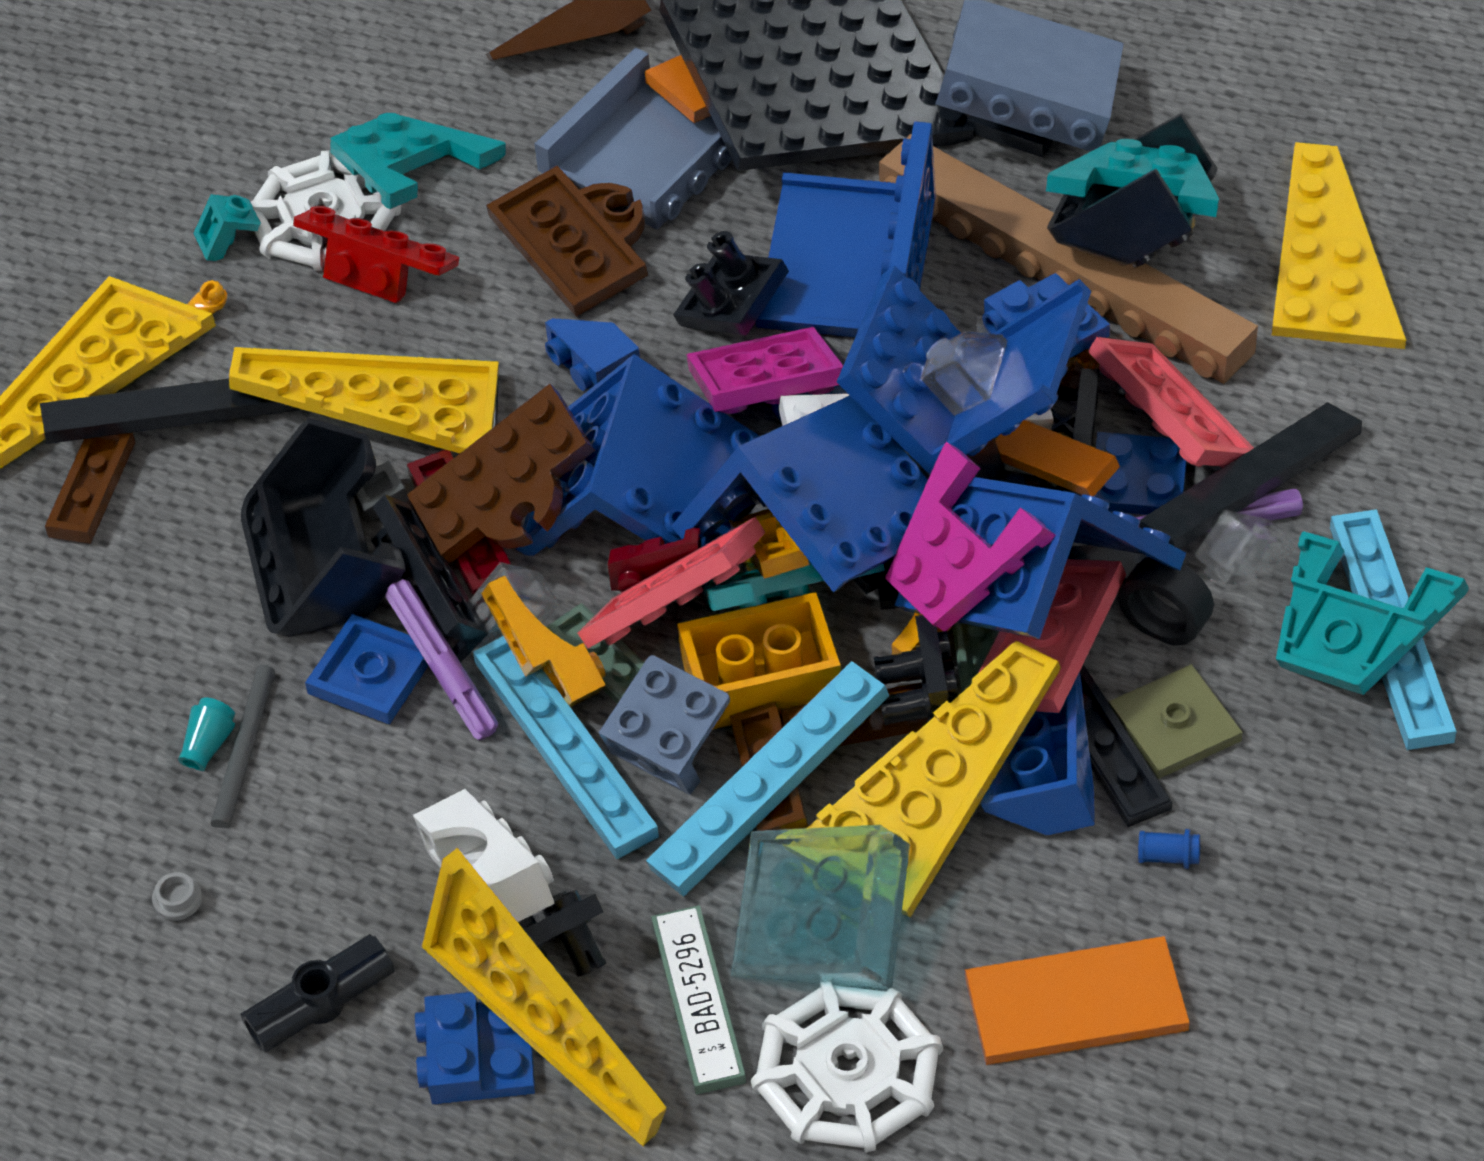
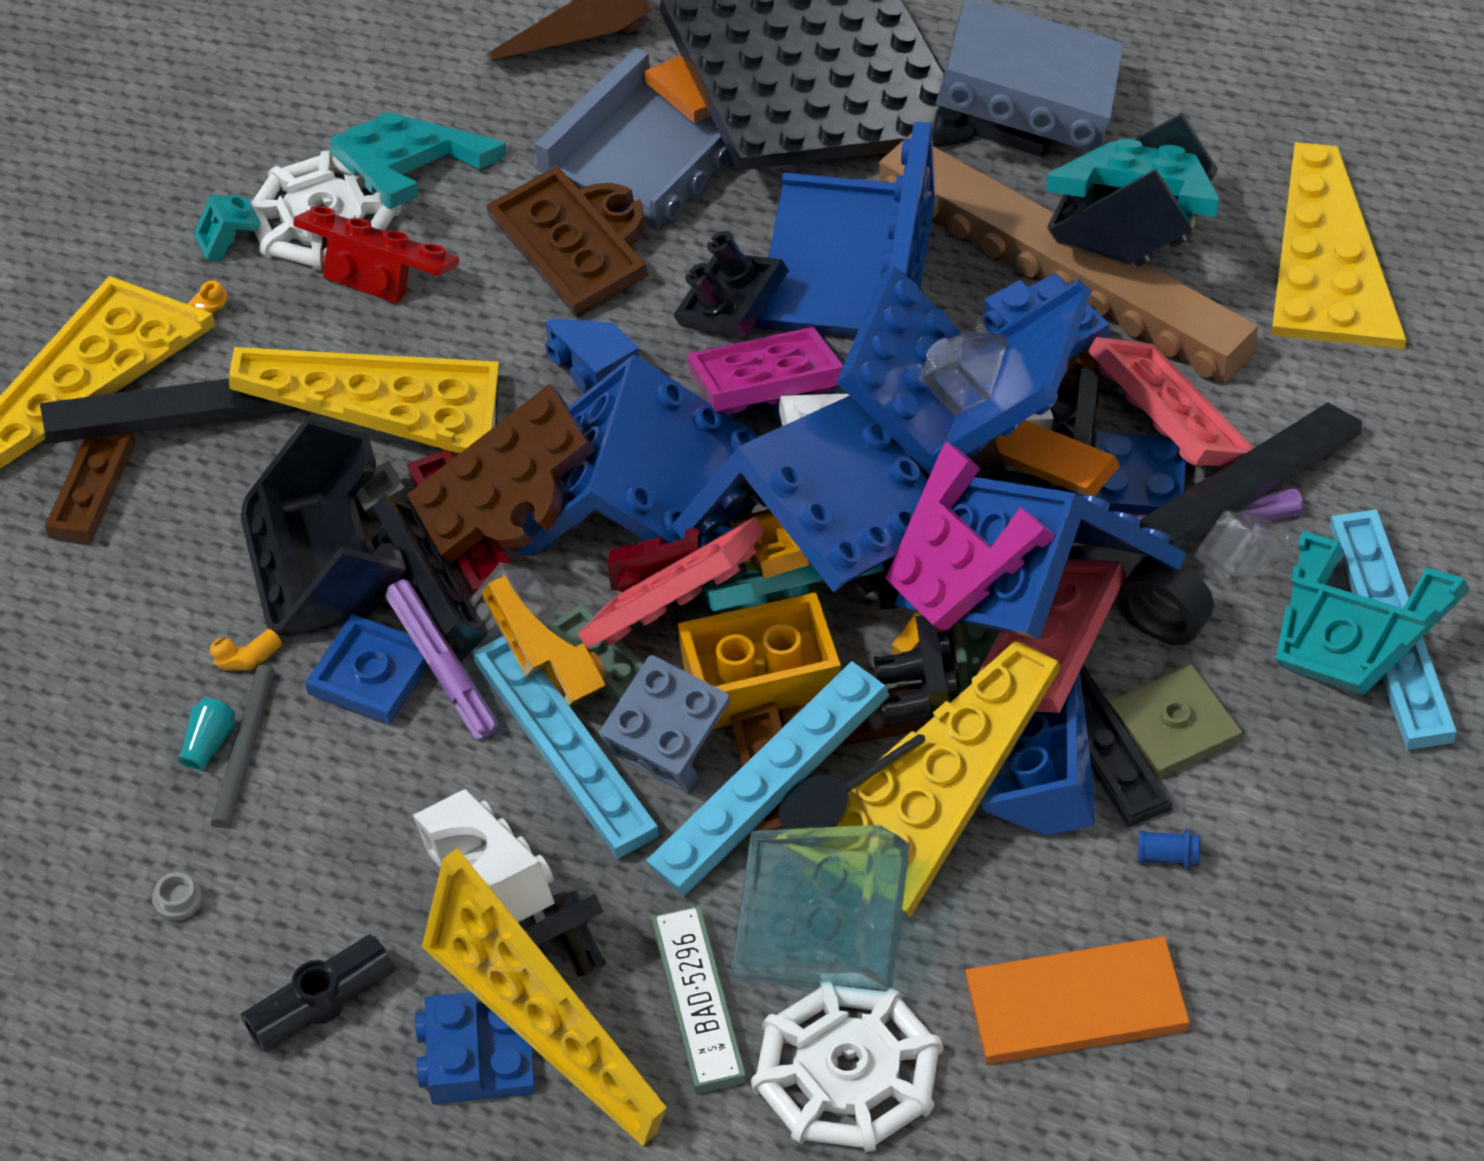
(244, 658): none -> light orange arm
(825, 799): none -> black piece

